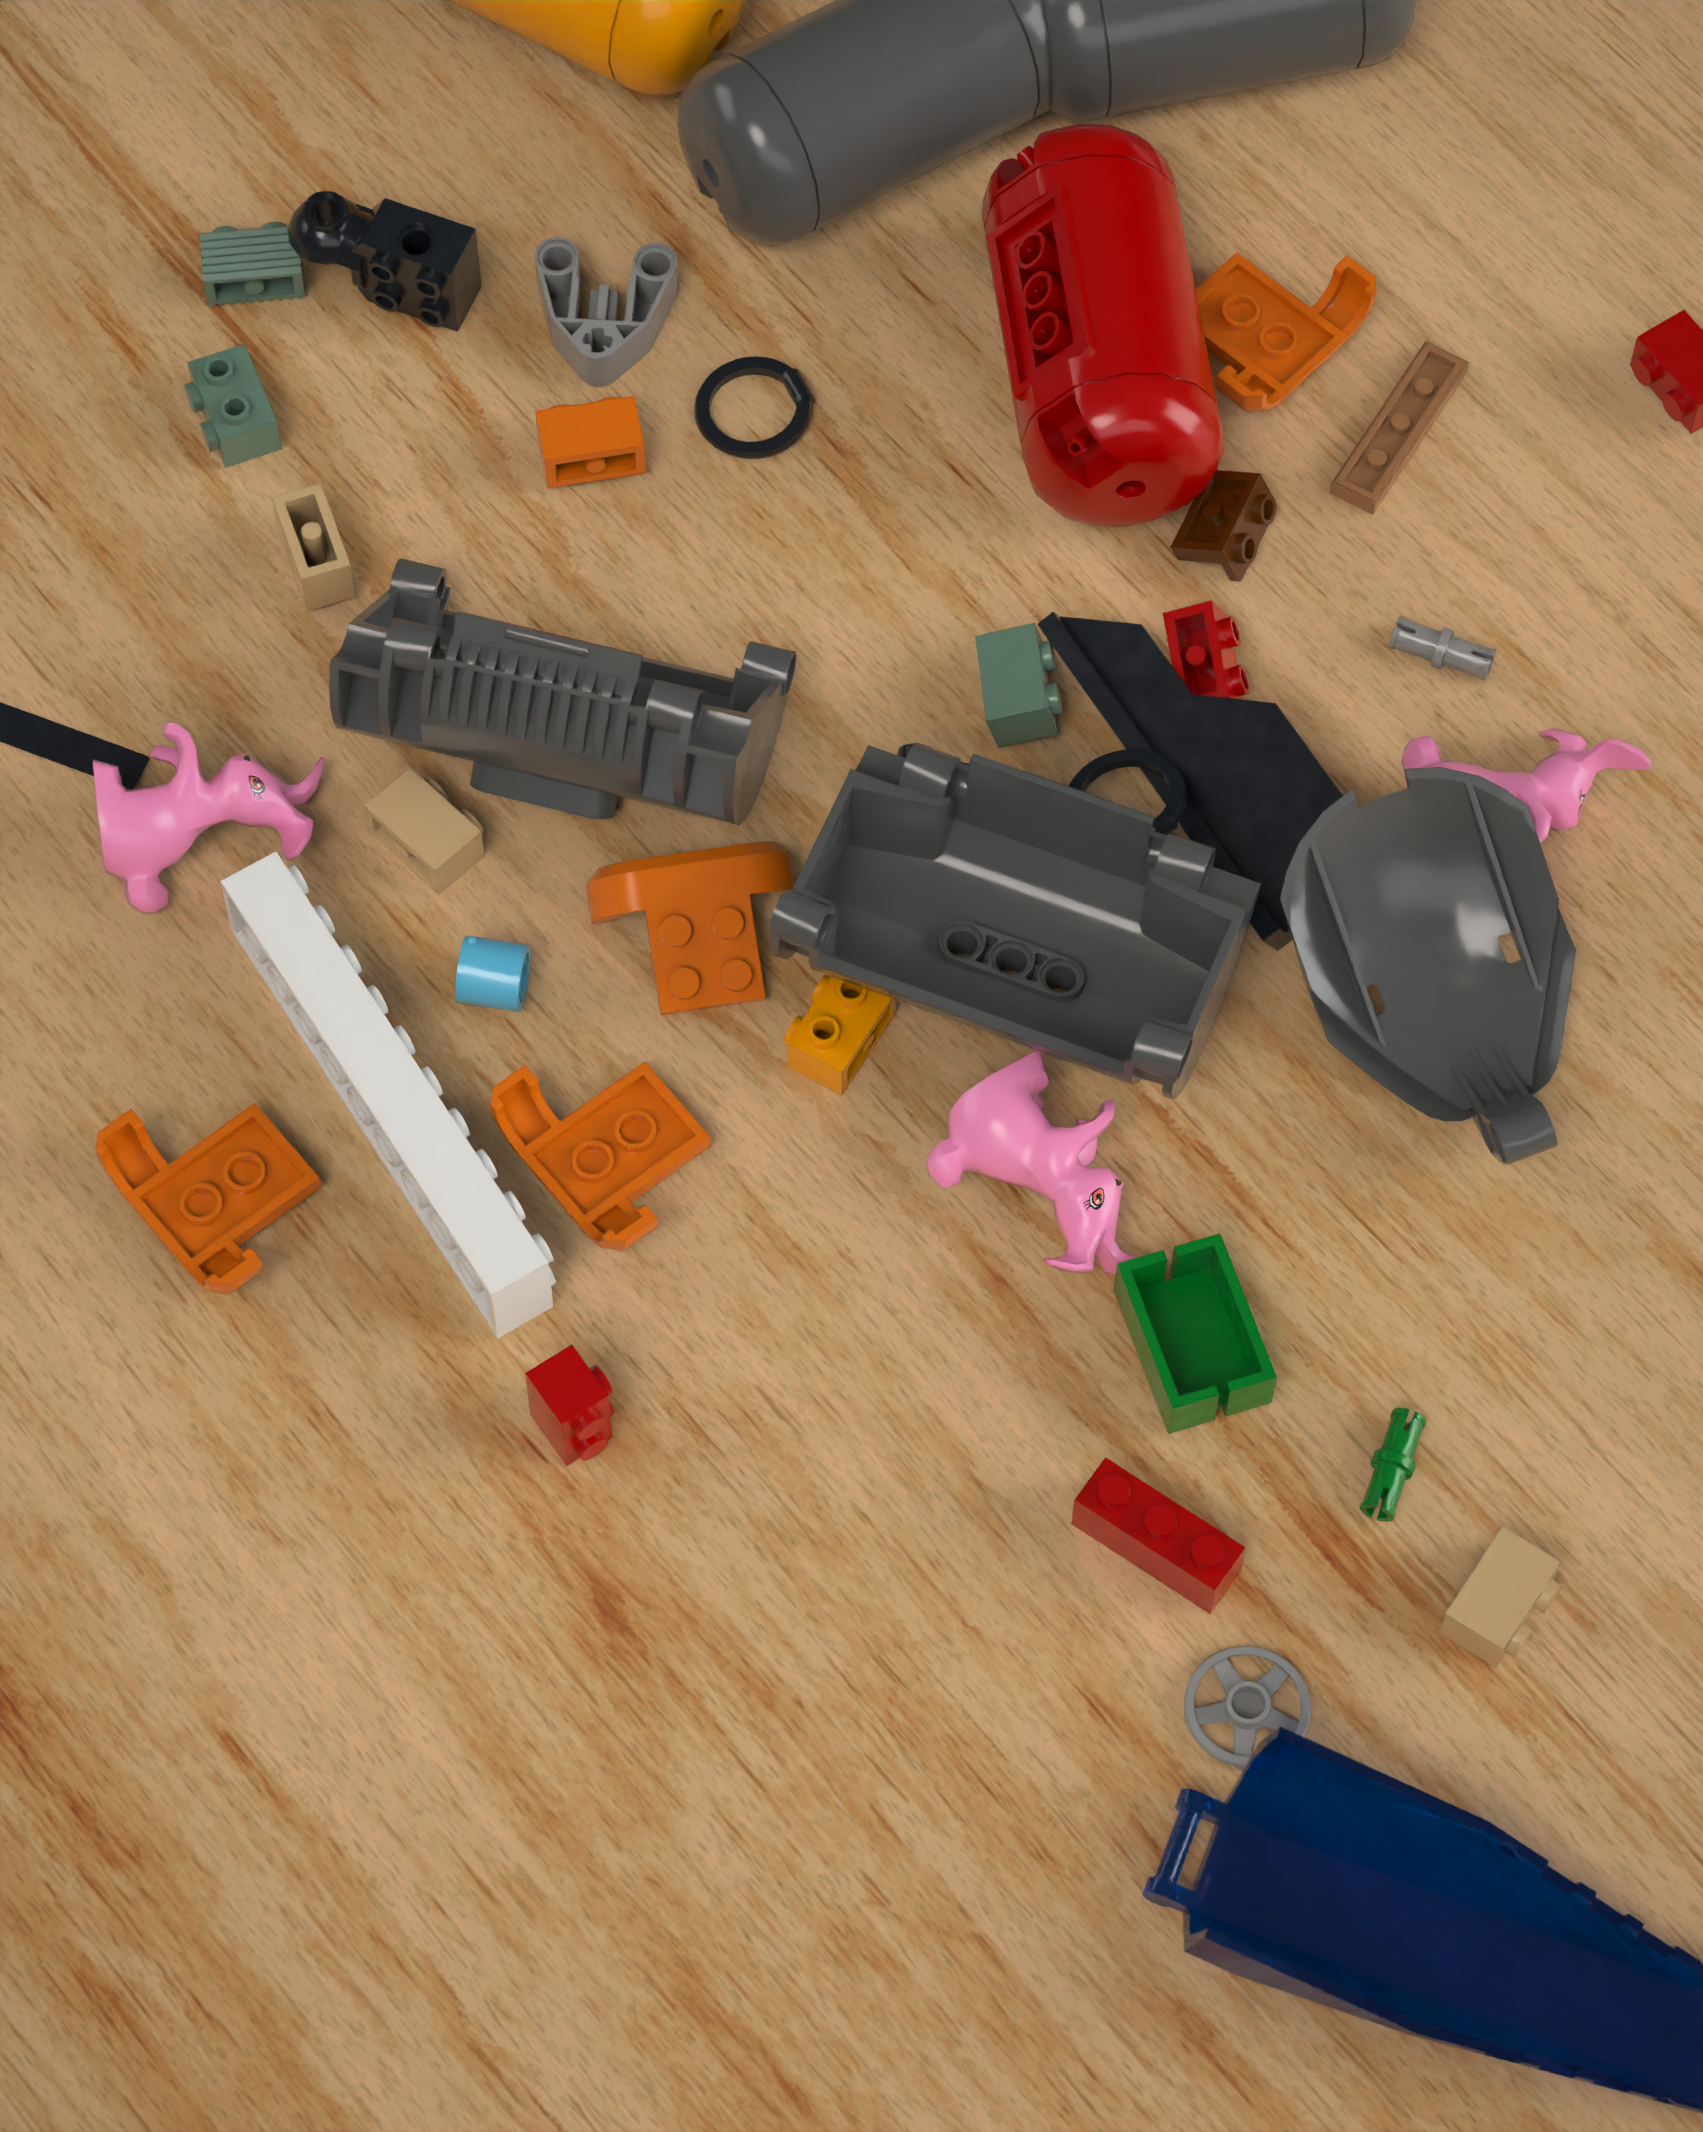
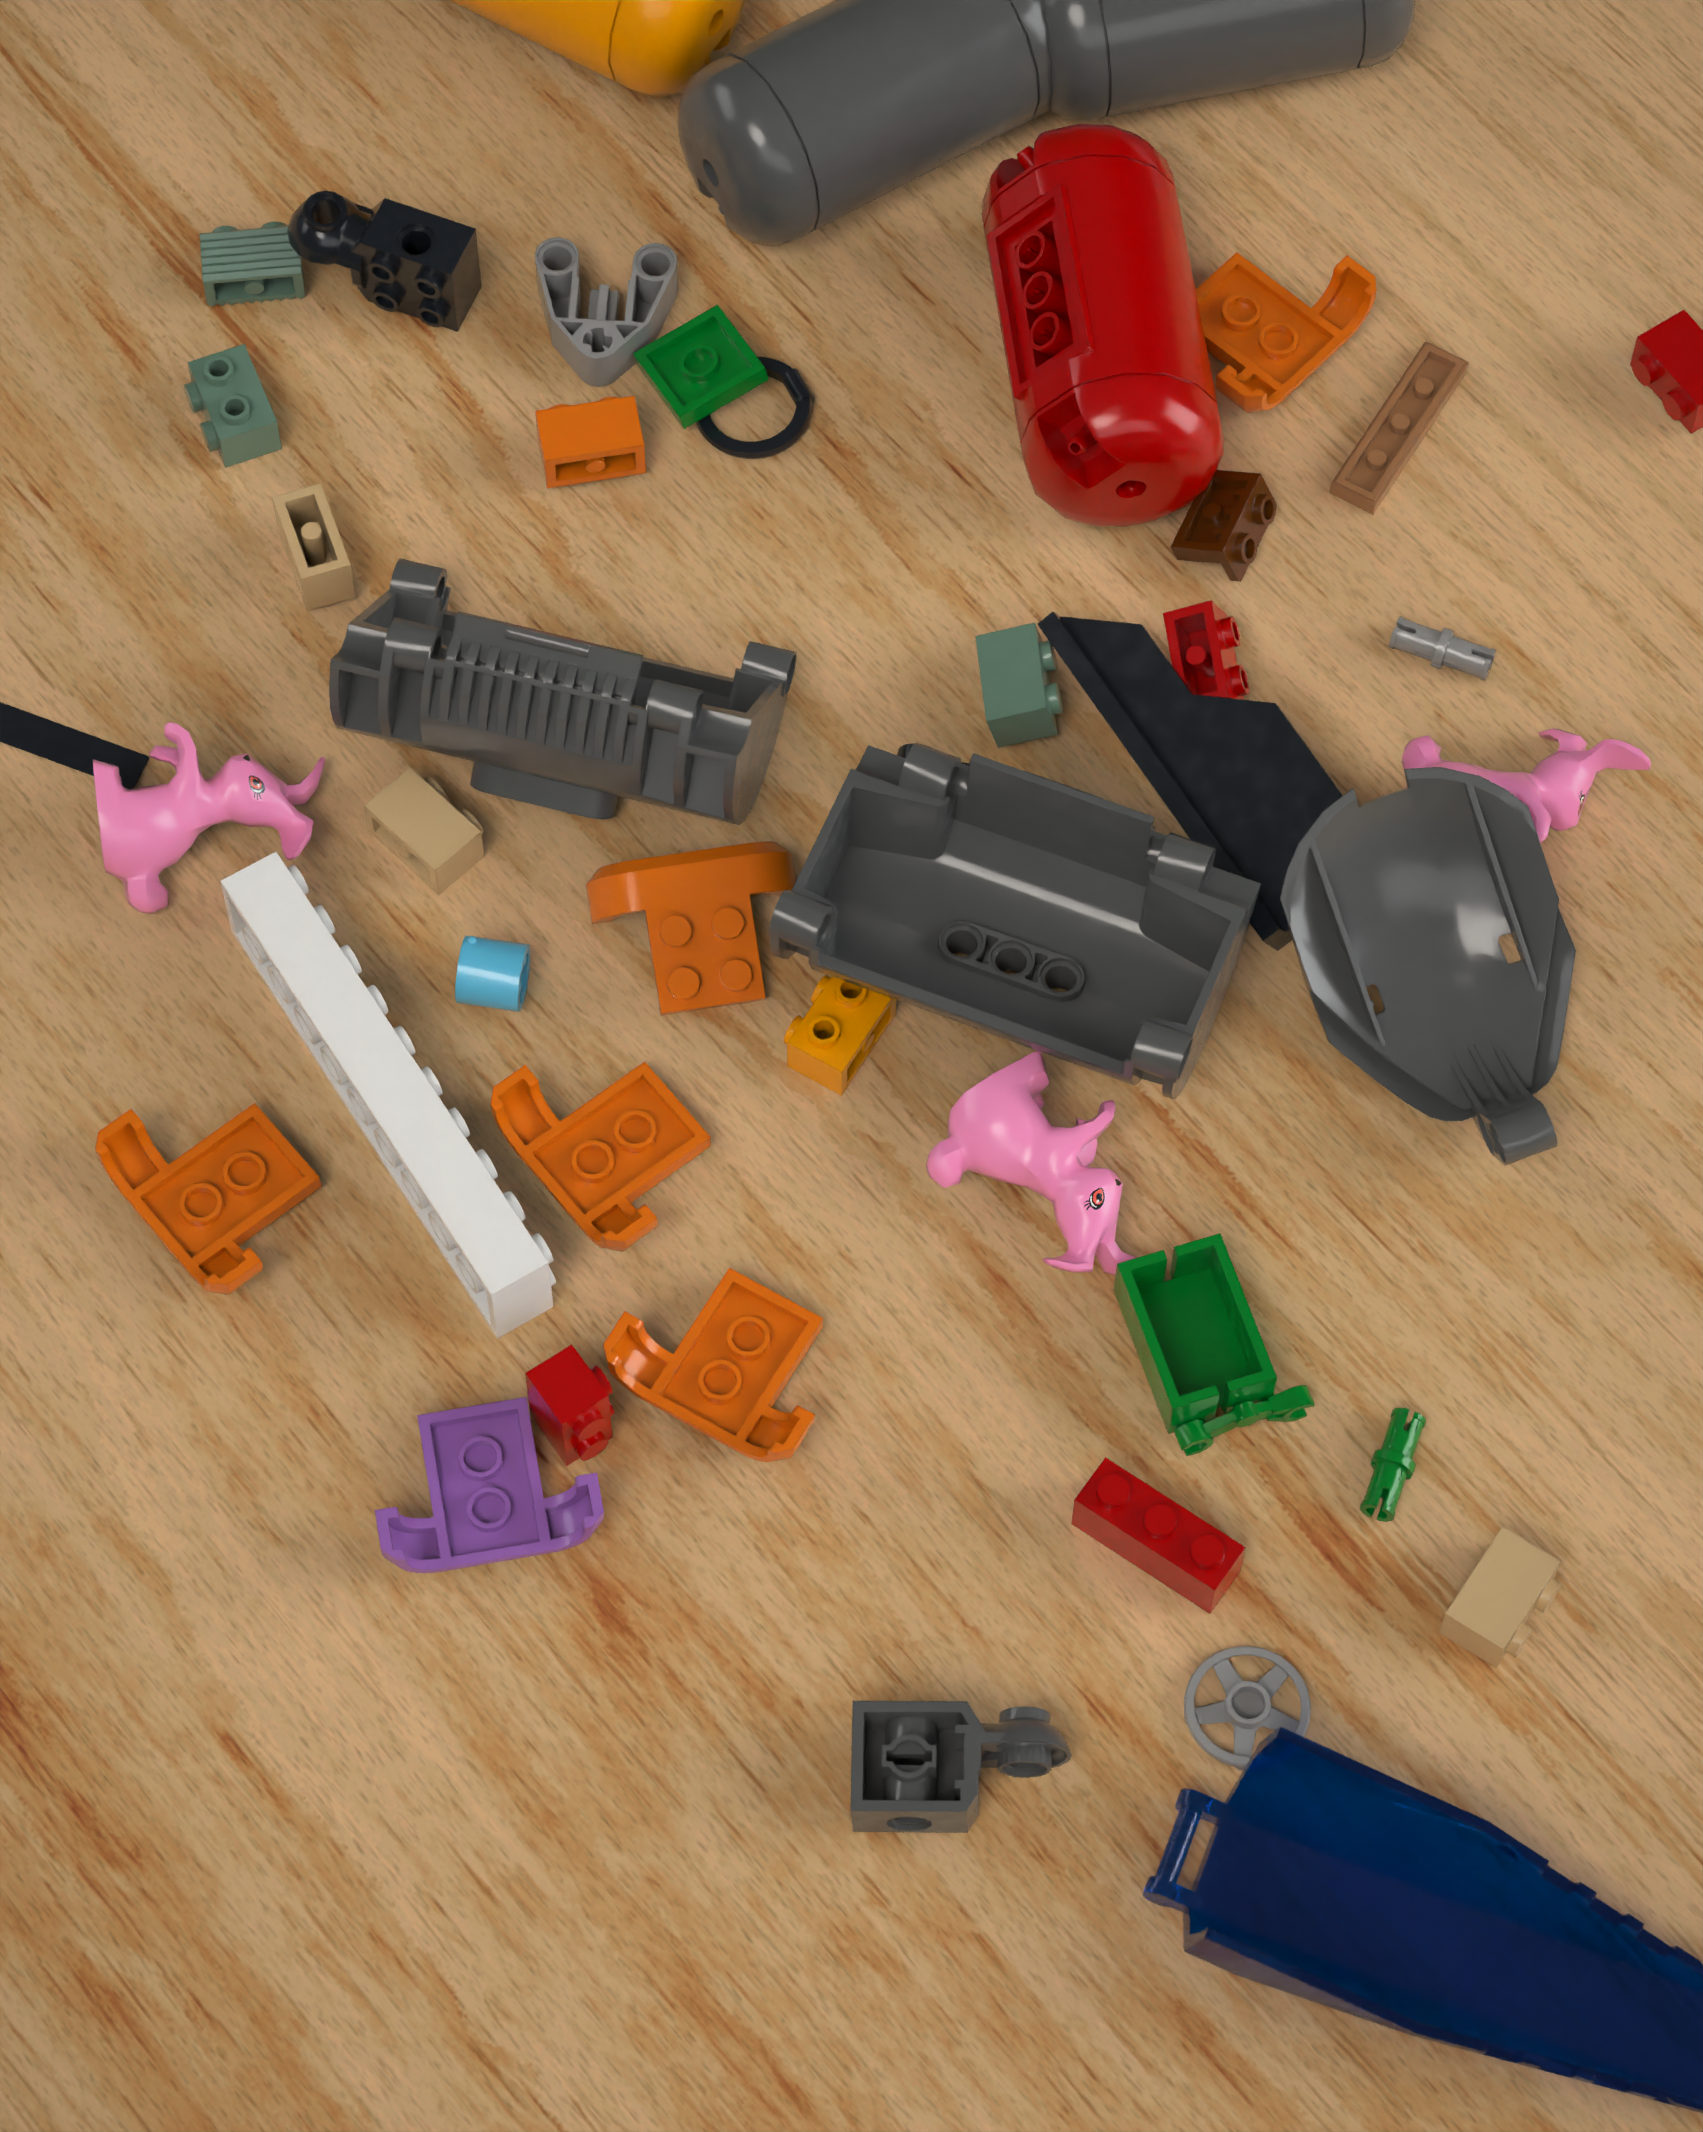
(486, 1495): none -> medium lavender piece
(700, 366): none -> green plate
(725, 1367): none -> orange piece
(923, 1761): none -> dark grey brick
(1172, 813): black piece -> none
(1281, 1407): none -> green piece

